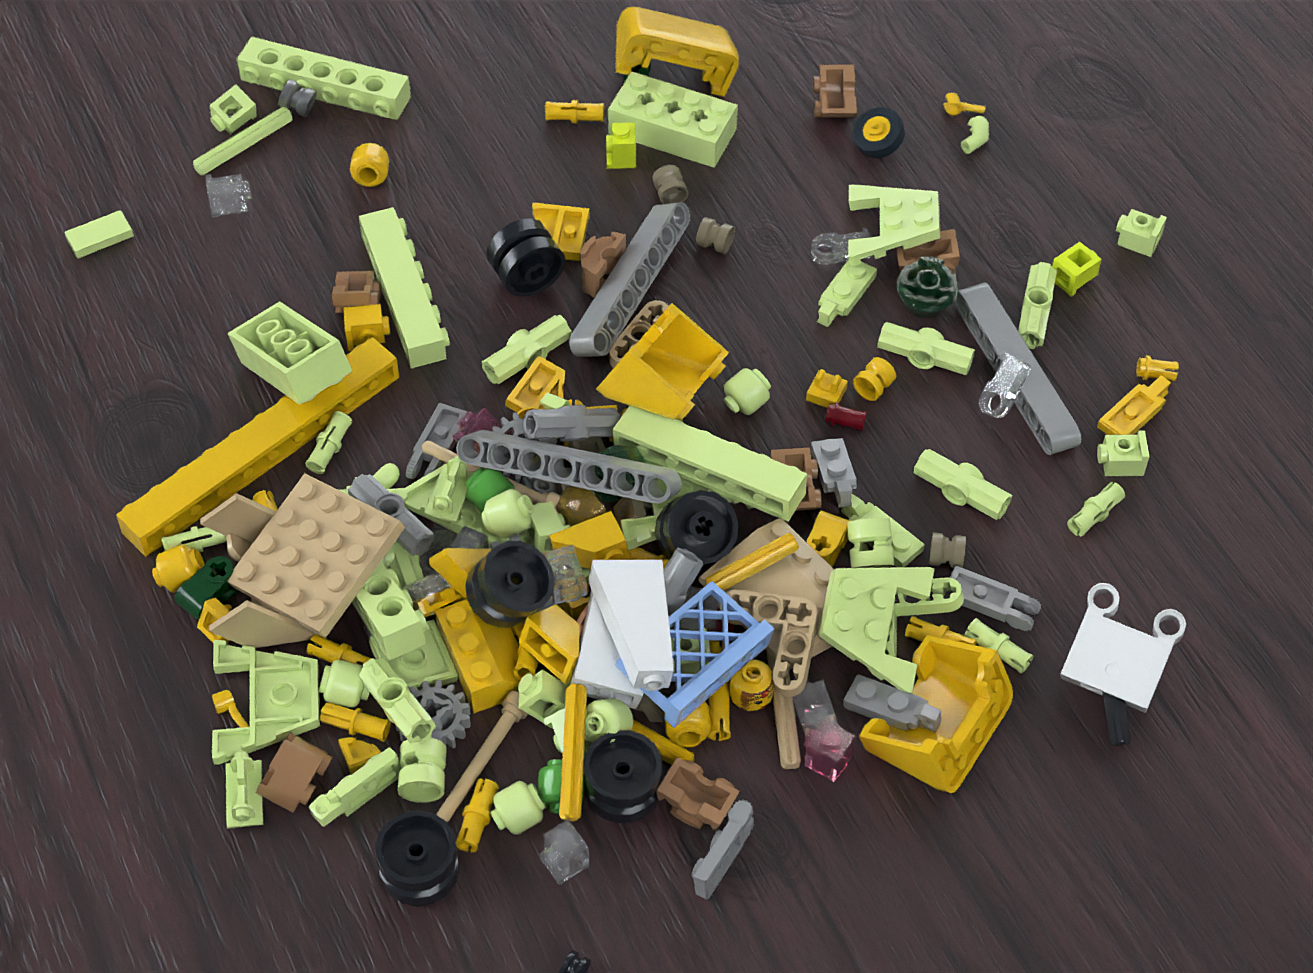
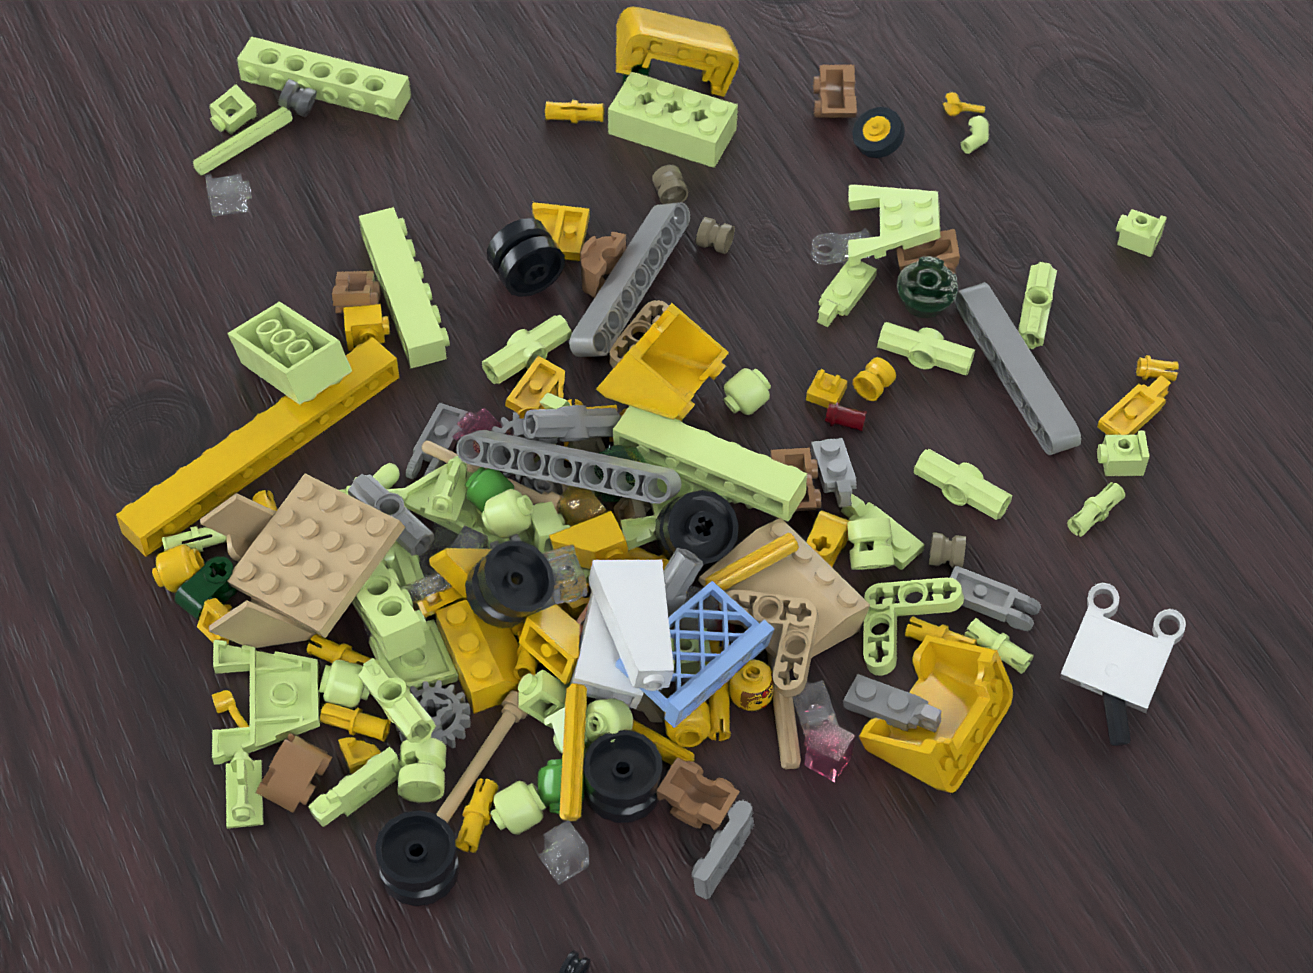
(99, 234): yellowish green tile -> none
(328, 442): yellowish green pin -> none
(369, 165): yellow head -> none
(621, 146): neon yellow brick -> none
(860, 613): yellowish green wing -> none
(1006, 383): clear piece -> none
(1076, 268): neon yellow brick -> none

